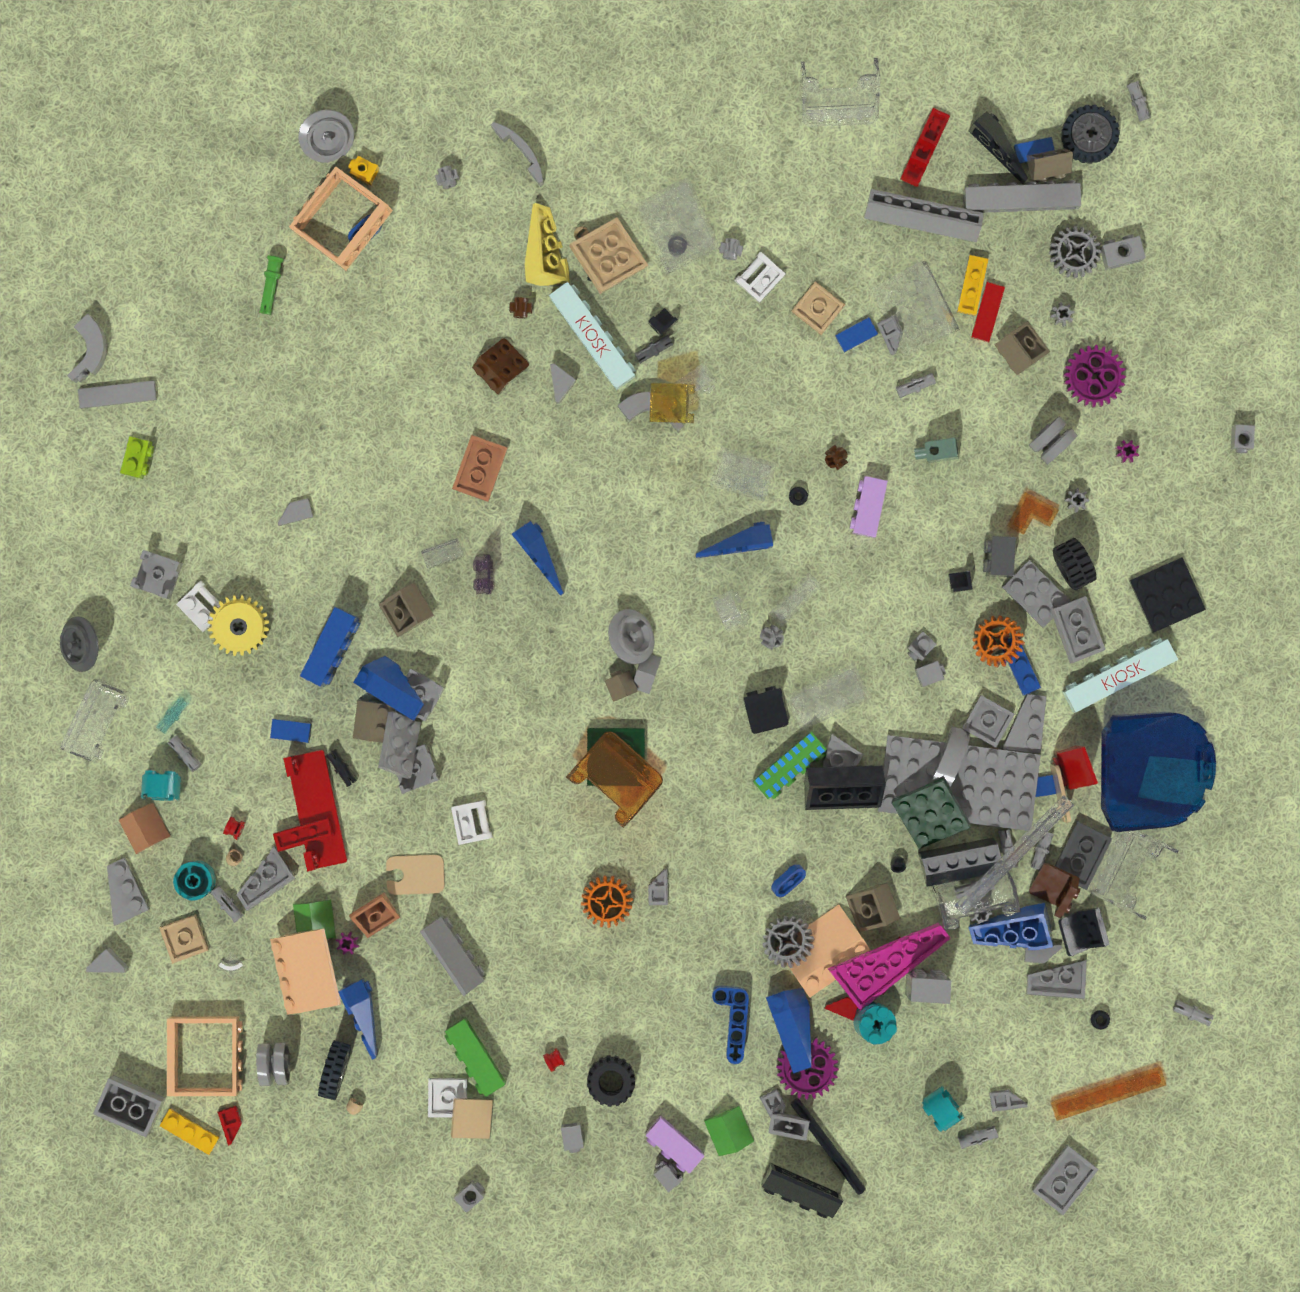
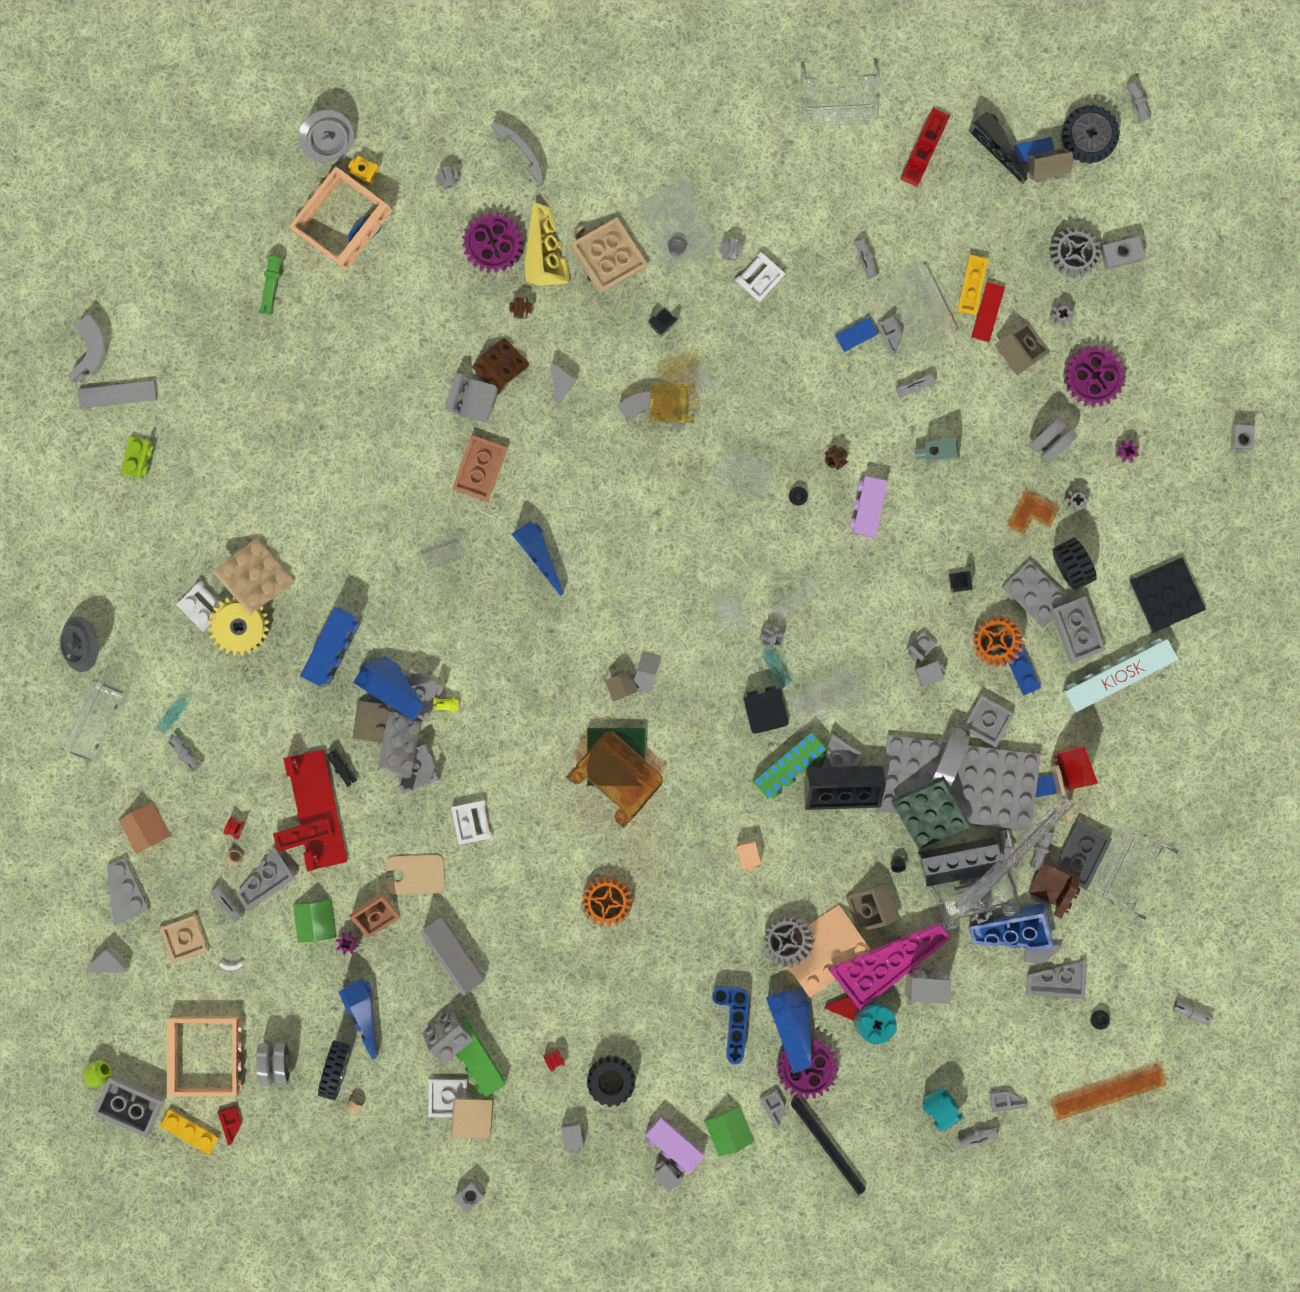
(97, 1073): none -> lime head
(157, 574): light grey panel -> none
(161, 786): teal brick -> none
(194, 891): teal brick -> none
(253, 576): none -> tan plate
(290, 730): blue tile -> none
(296, 512): light grey tile -> none
(305, 971): light nougat slope -> none
(406, 609): dark tan slope -> none
(445, 704): none -> neon yellow pin
(446, 1037): none -> light grey bracket
(470, 398): none -> light grey bracket
(477, 248): none -> magenta gear
(482, 566): hinge -> none
(592, 336): light aqua brick -> none
(631, 636): light grey piece -> none
(653, 349): dark grey pin -> none
(658, 890): light grey tile -> none
(748, 855): none -> light nougat brick
(750, 539): blue wedge -> none
(778, 669): none -> clear light blue pin
(788, 880): blue plate -> none
(789, 1126): light grey slope -> none
(801, 1190): black slope -> none
(818, 308): tan tile -> none
(866, 258): none -> light grey pin
(923, 215): light grey brick -> none
(1000, 556): dark grey brick -> none
(1022, 197): light grey brick -> none
(1028, 726): light grey wing -> none
(1065, 1179): light grey plate -> none
(1083, 931): black bracket -> none
(1154, 770): clear blue windscreen -> none

